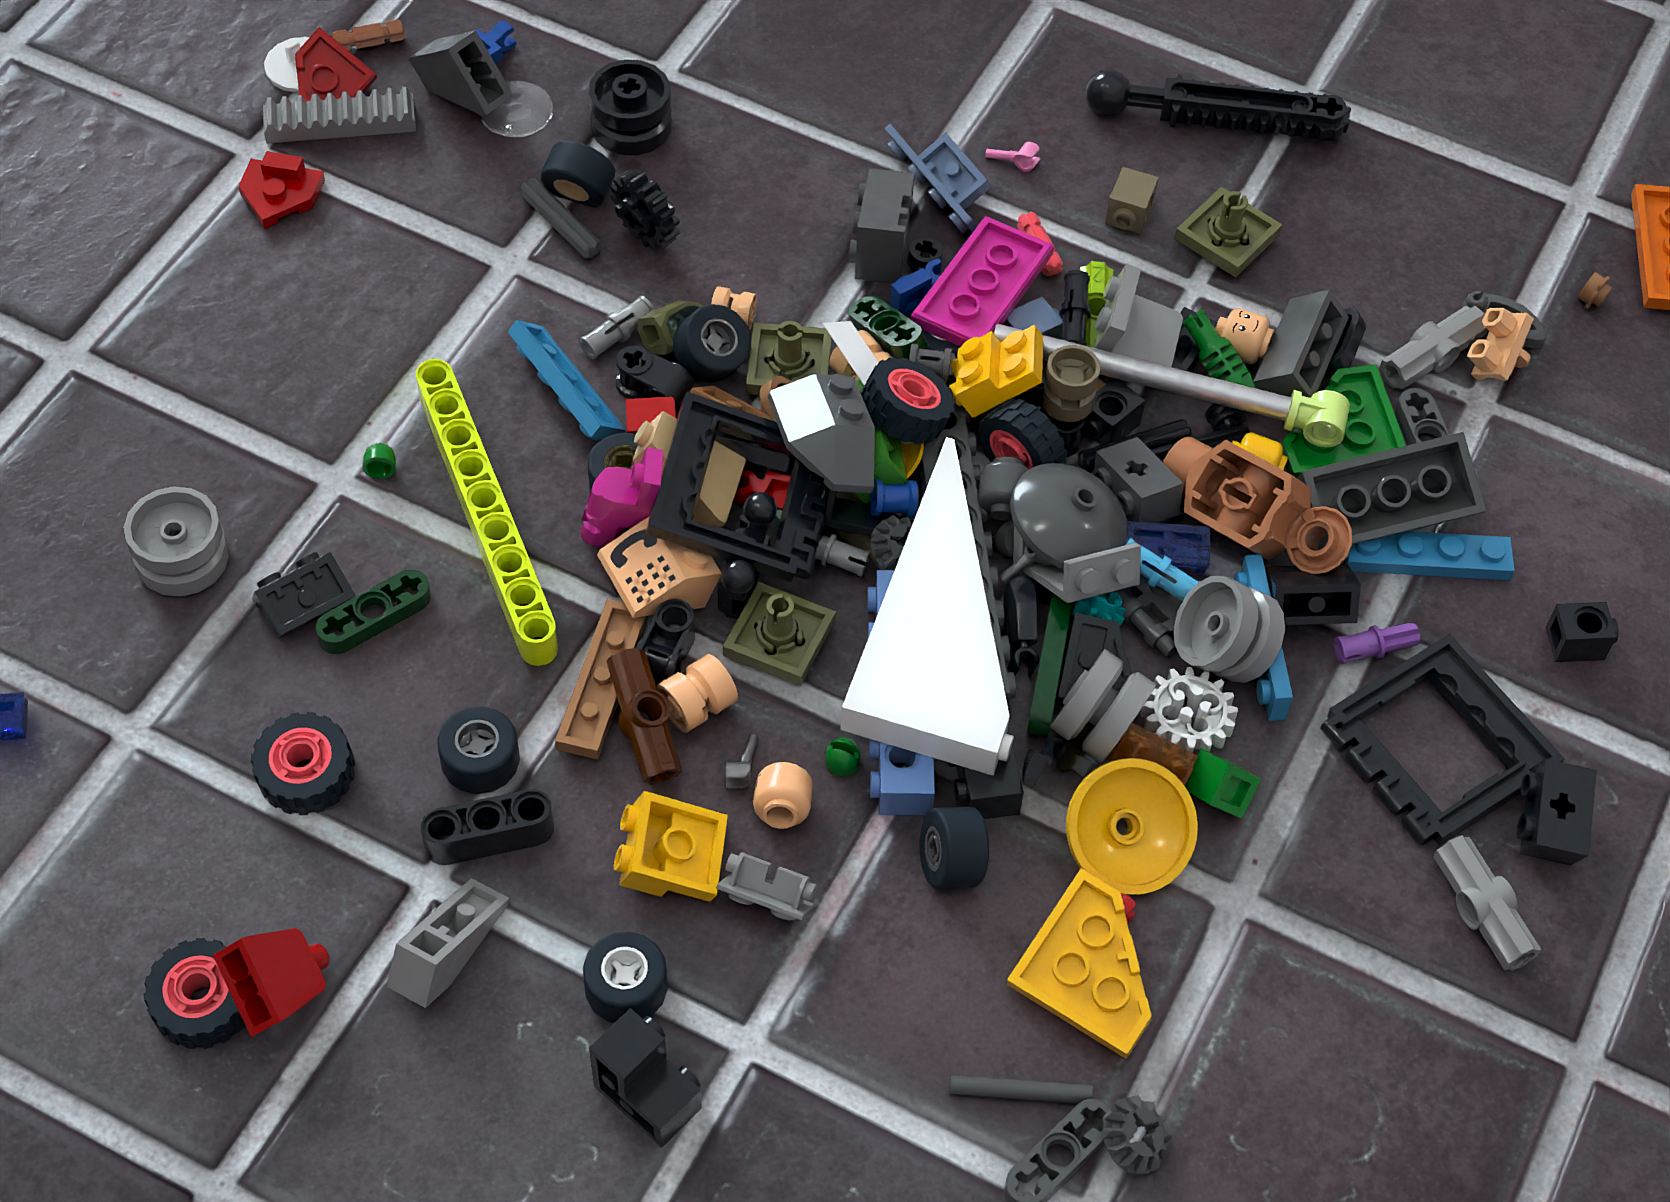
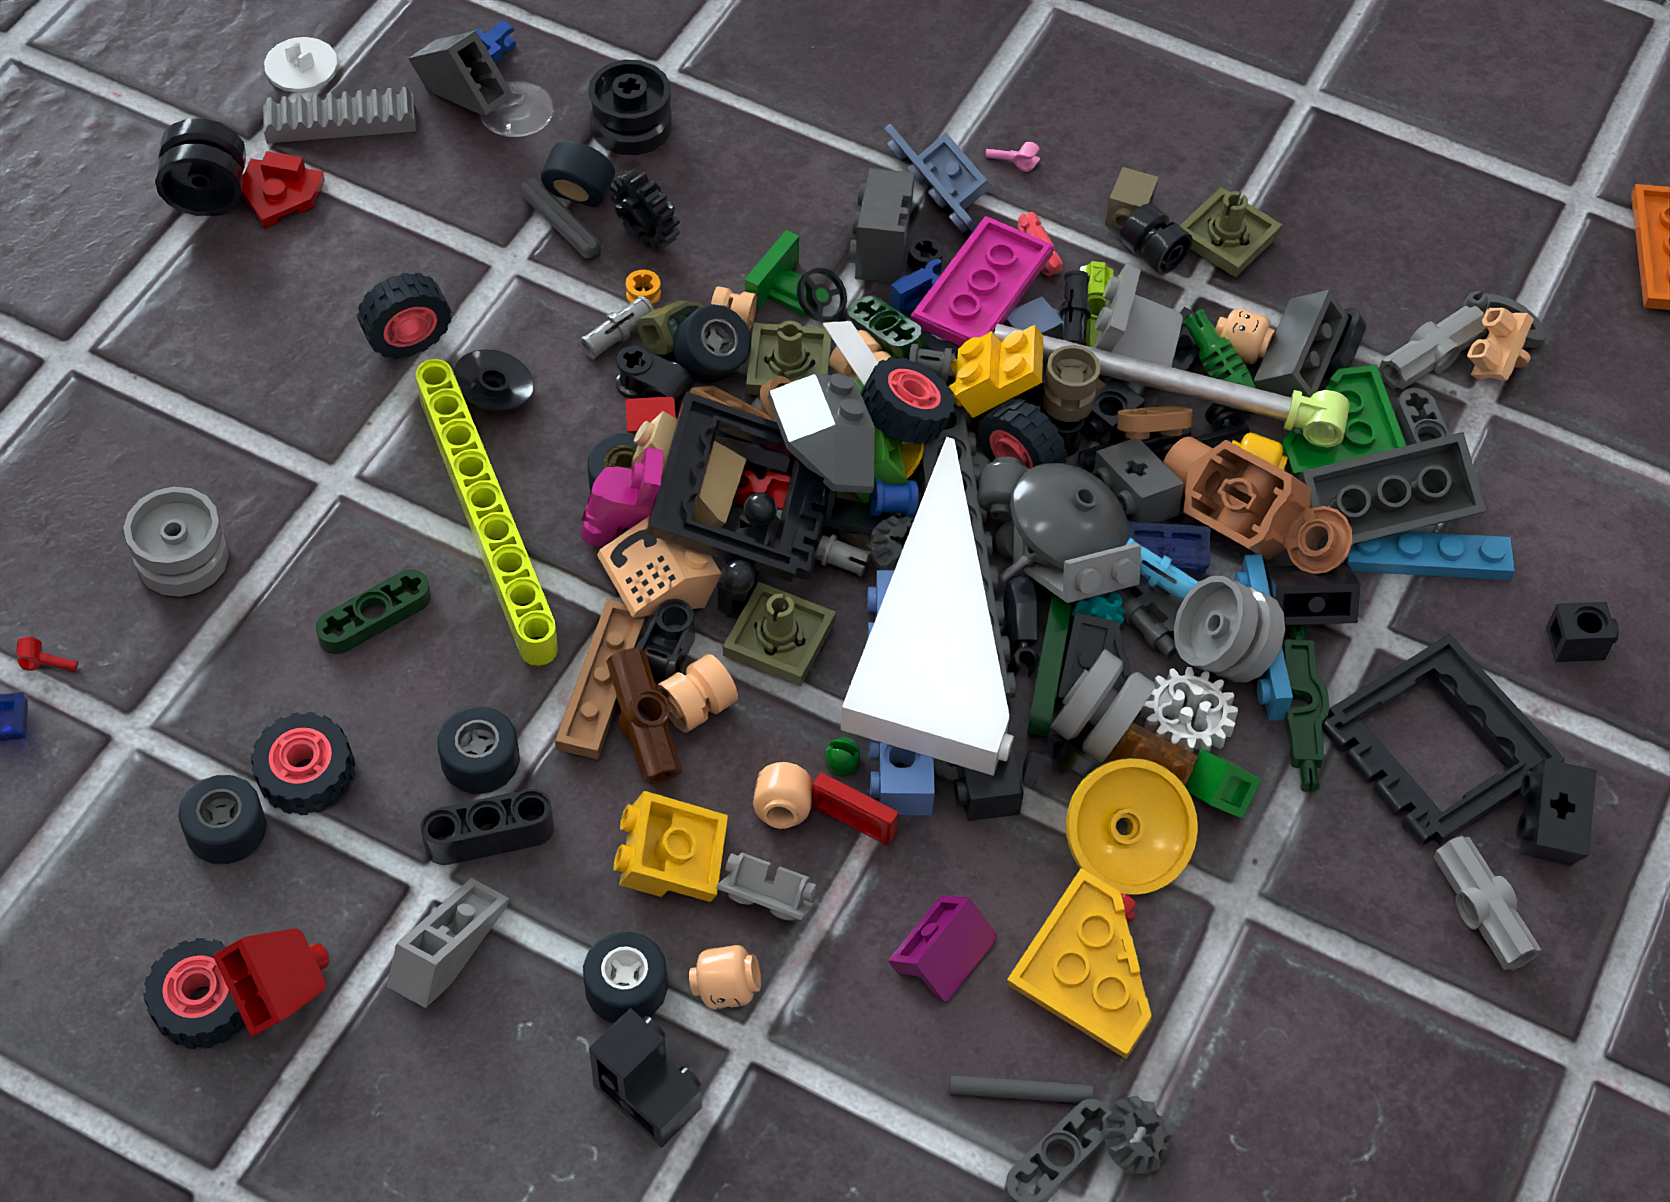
(31, 656): none -> red hand
(200, 167): none -> black wheel
(222, 819): none -> black wheel
(302, 594): black bracket -> none
(328, 67): red plate -> none
(370, 35): nougat axle -> none
(379, 461): green hinge -> none
(404, 315): none -> black wheel
(493, 380): none -> black dish
(565, 379): dark azure plate -> none
(643, 279): none -> light orange bush
(725, 977): none -> light nougat head
(739, 773): flat silver hand -> none
(777, 282): none -> green piece
(854, 809): none -> red tile
(945, 945): none -> magenta panel
(954, 847): black wheel -> none
(1151, 235): none -> black wheel
(1165, 419): none -> medium nougat plate
(1223, 105): black gear -> none
(1305, 722): none -> dark green piece
(1375, 642): medium lavender axle -> none
(1595, 290): medium nougat plate -> none

